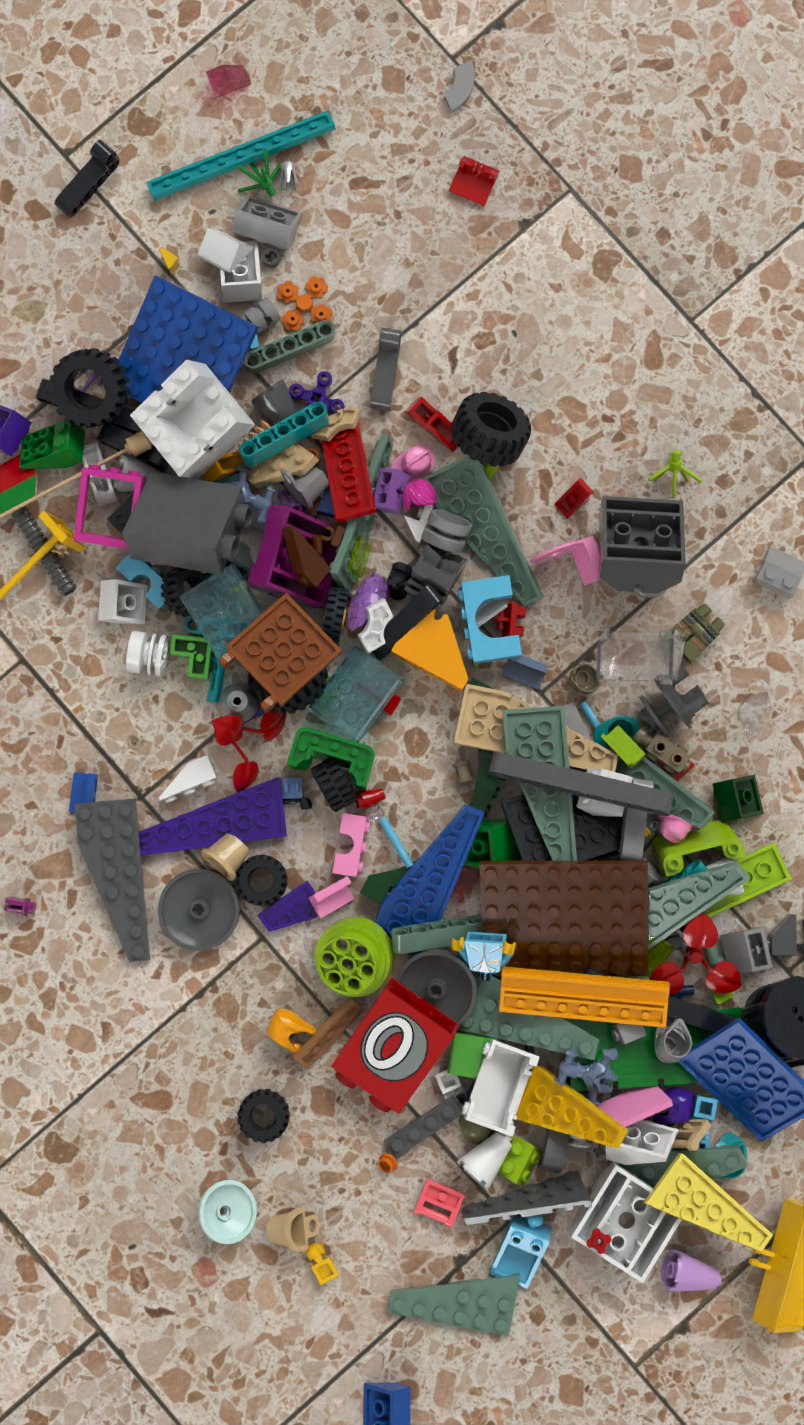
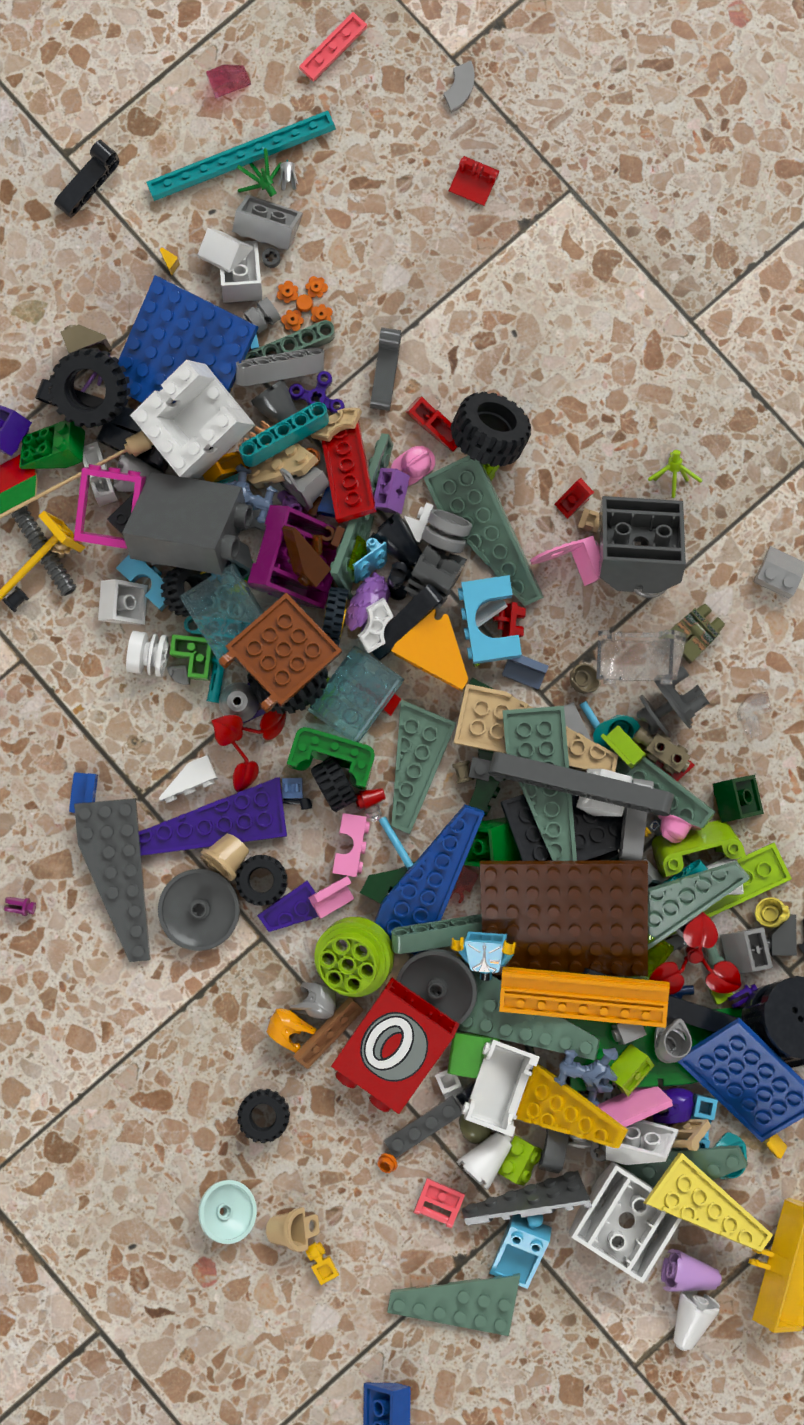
(15, 599): none -> black bush
(79, 337): none -> dark tan slope
(179, 674): none -> light grey tile
(279, 366): none -> light grey beam
(318, 1004): none -> light grey helmet
(333, 46): none -> coral plate
(375, 559): none -> medium azure hinge
(398, 540): none -> black cone
(419, 493): dark pink hair -> none
(419, 752): none -> sand green wing
(480, 768): none -> dark grey plate
(589, 521): none -> tan tile
(592, 1242): red plate -> none
(631, 1069): none -> lime panel
(693, 1318): none -> white cone
(749, 991): none -> dark purple arm
(771, 912): none -> light yellow piece
(776, 1146): none -> yellow slope

